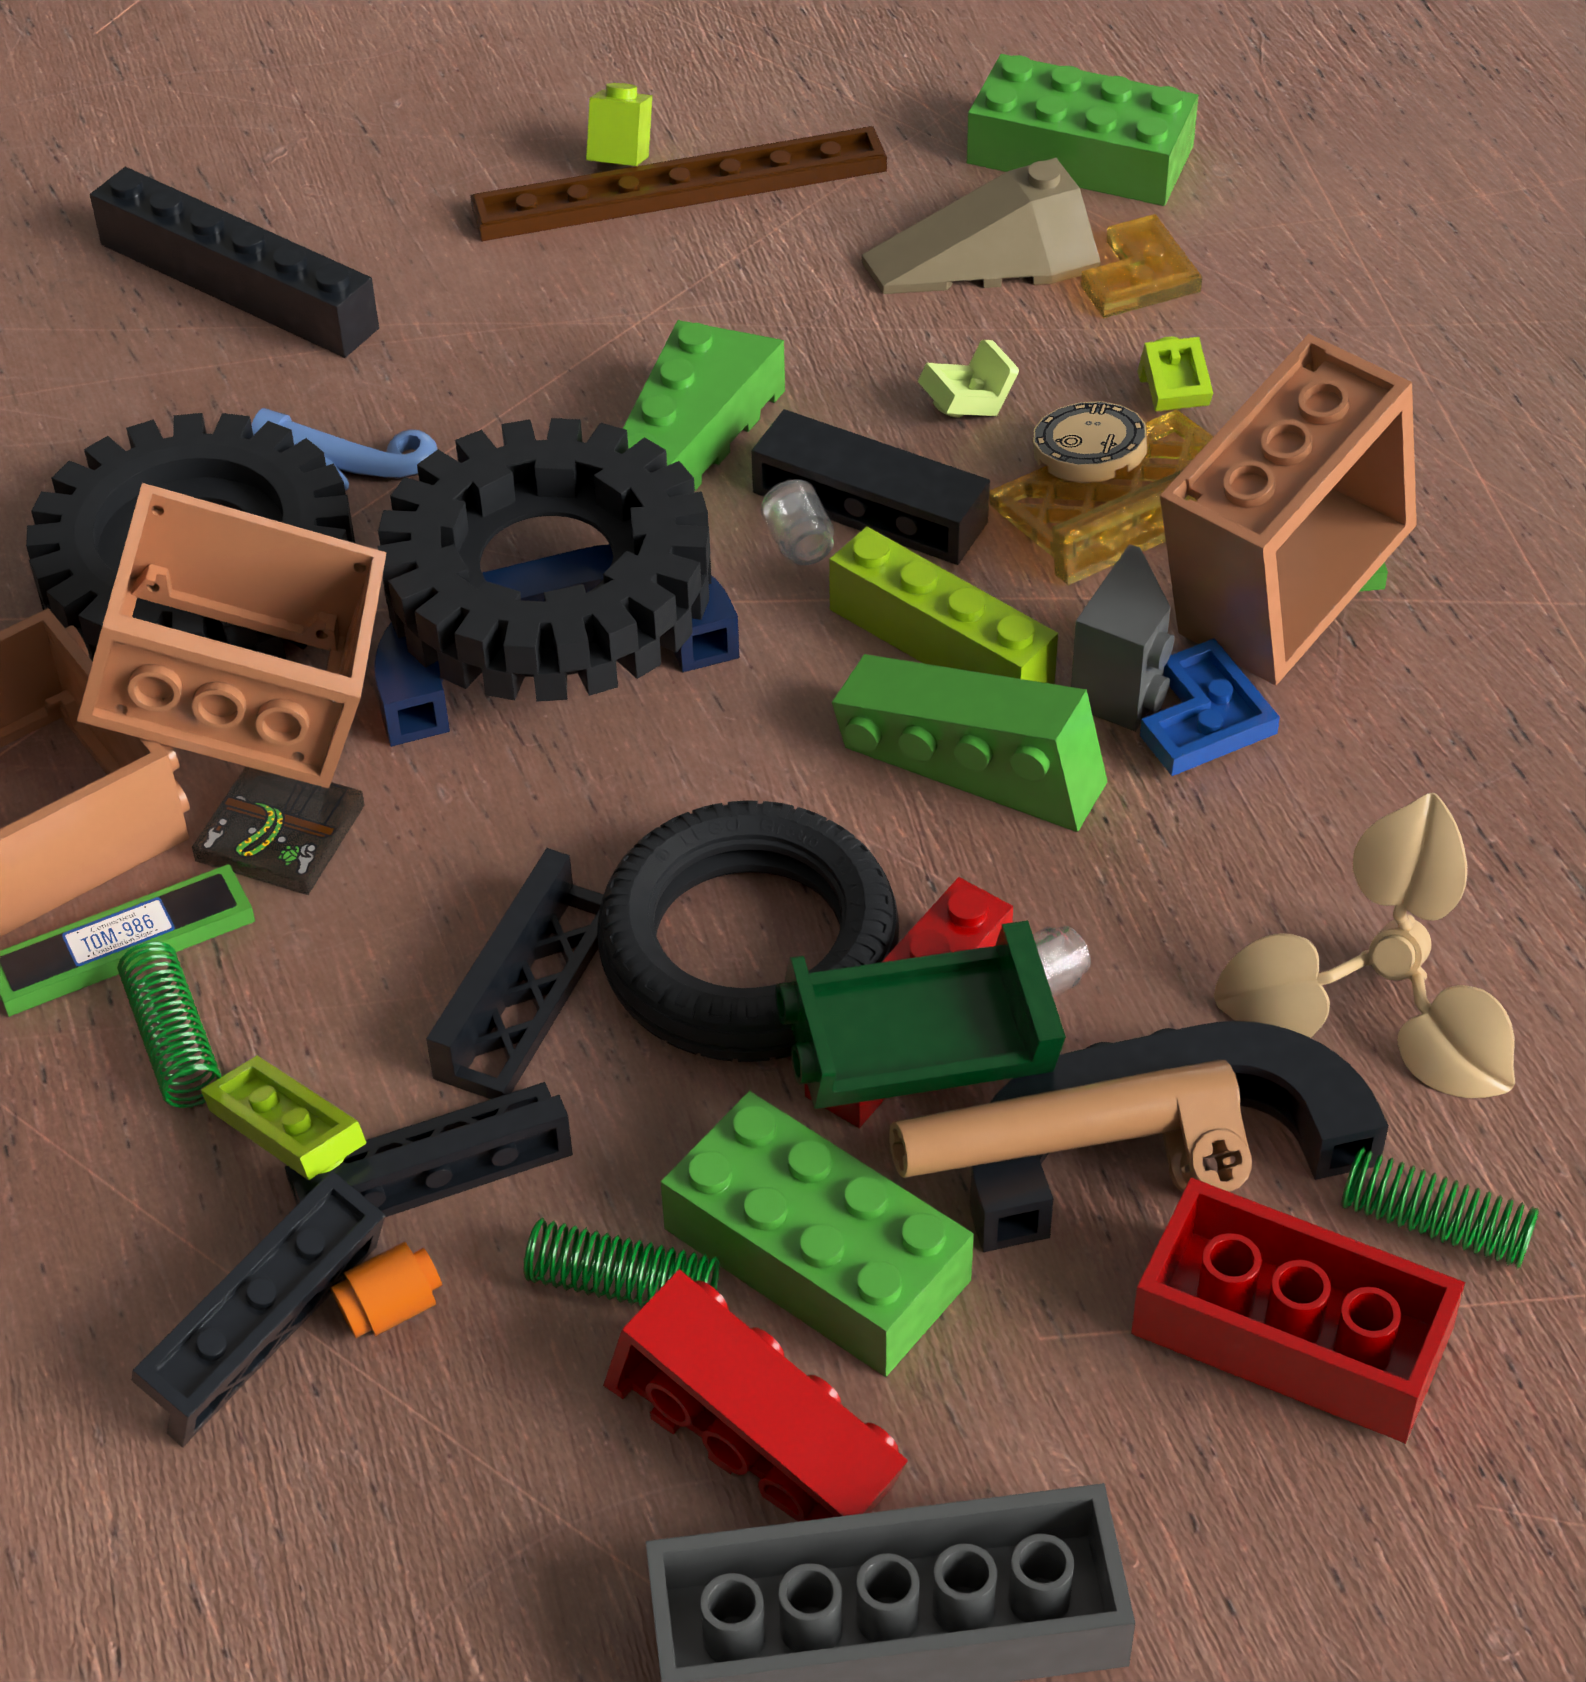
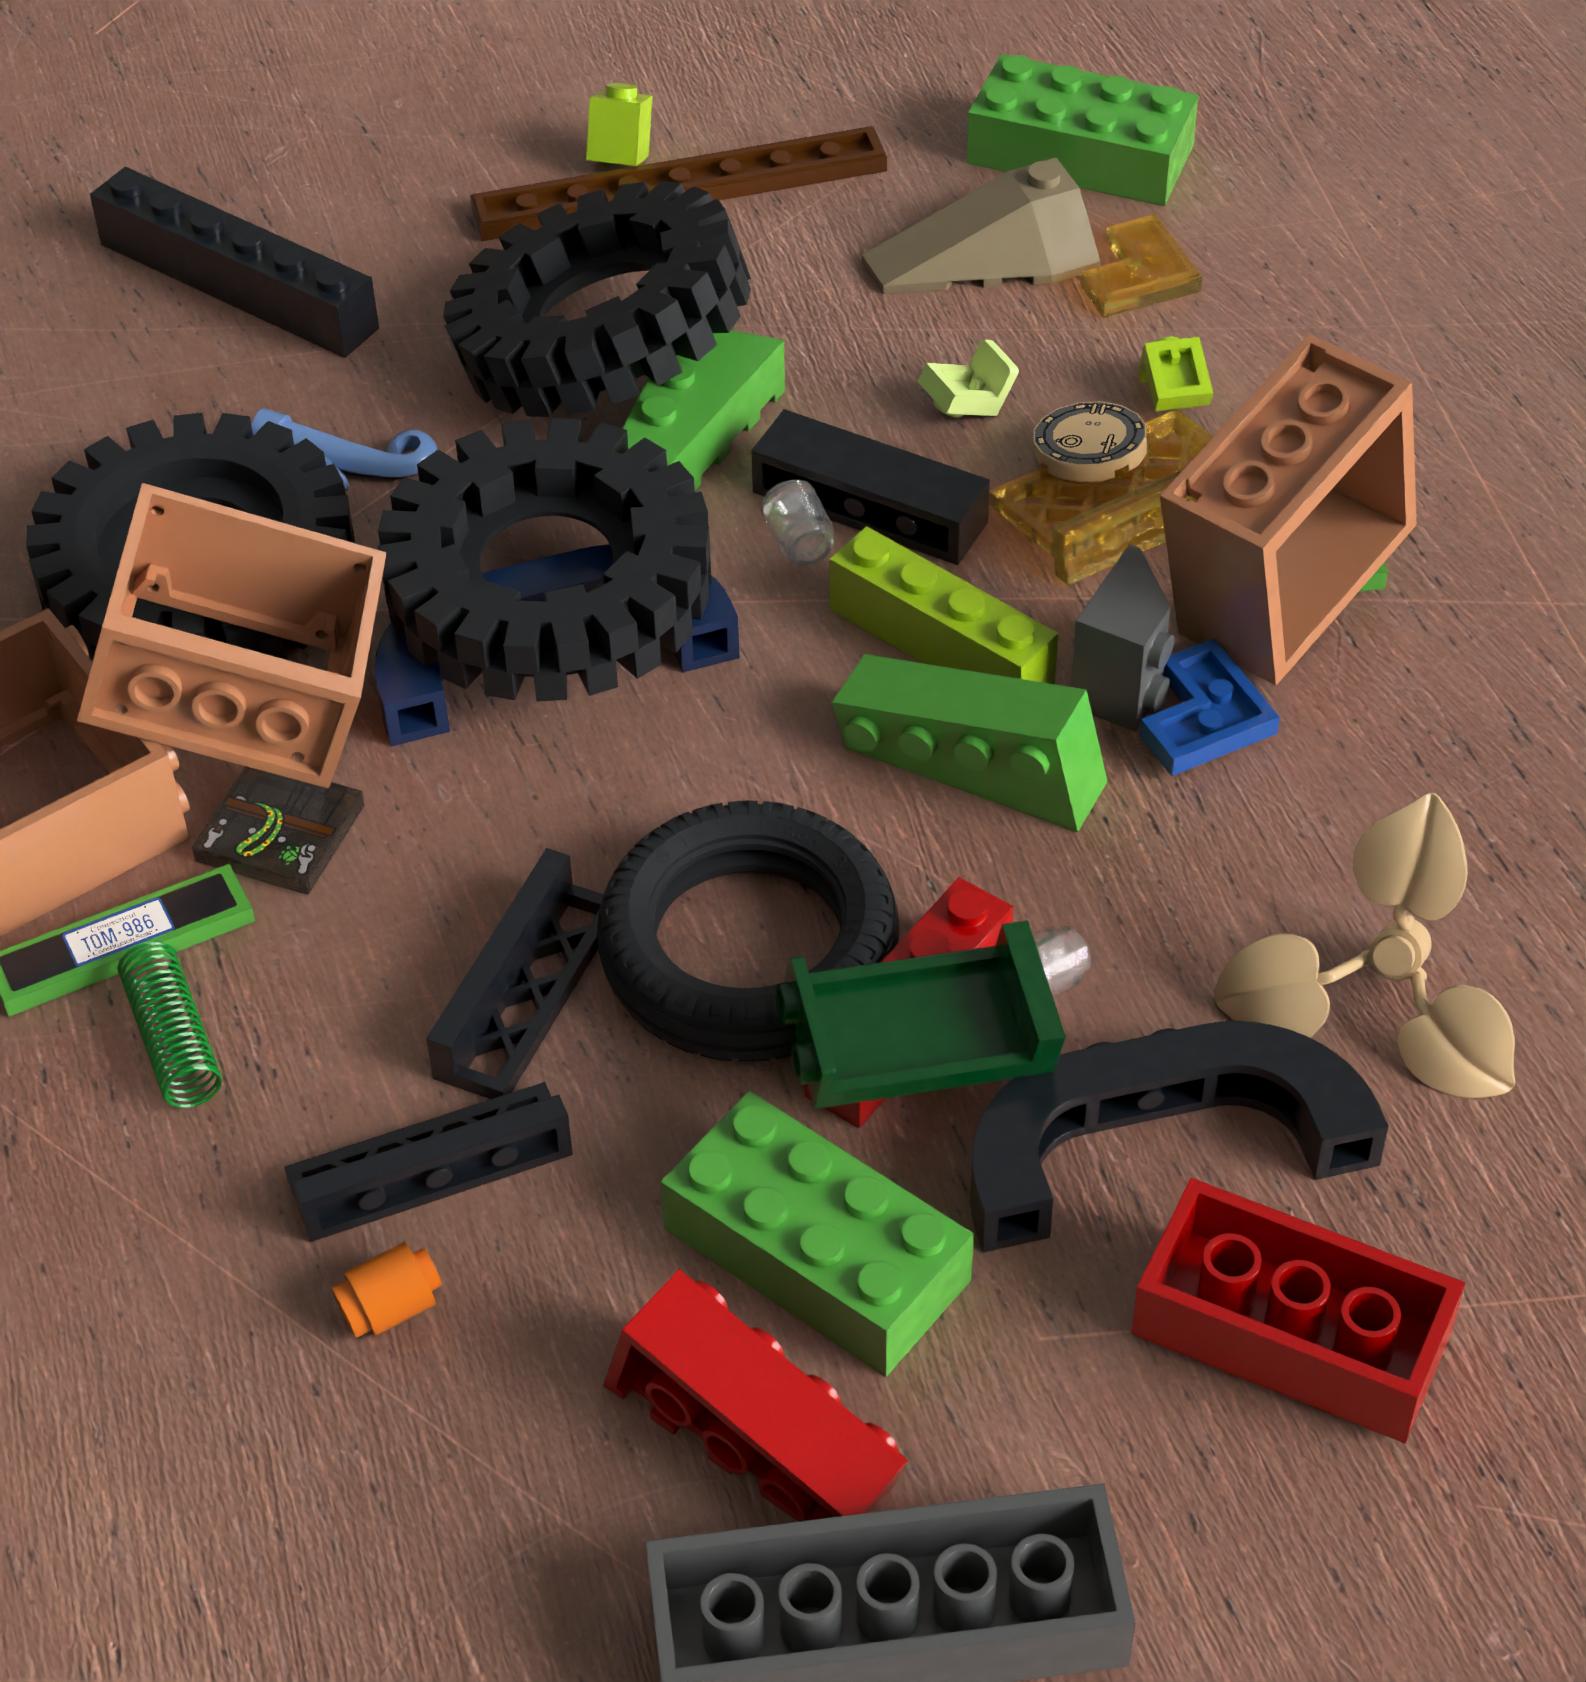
(258, 1305): black fence -> none
(284, 1117): lime plate -> none
(530, 1274): green piece -> none
(542, 360): none -> black tyre
(1189, 1105): medium nougat axle -> none
(1353, 1190): green piece -> none

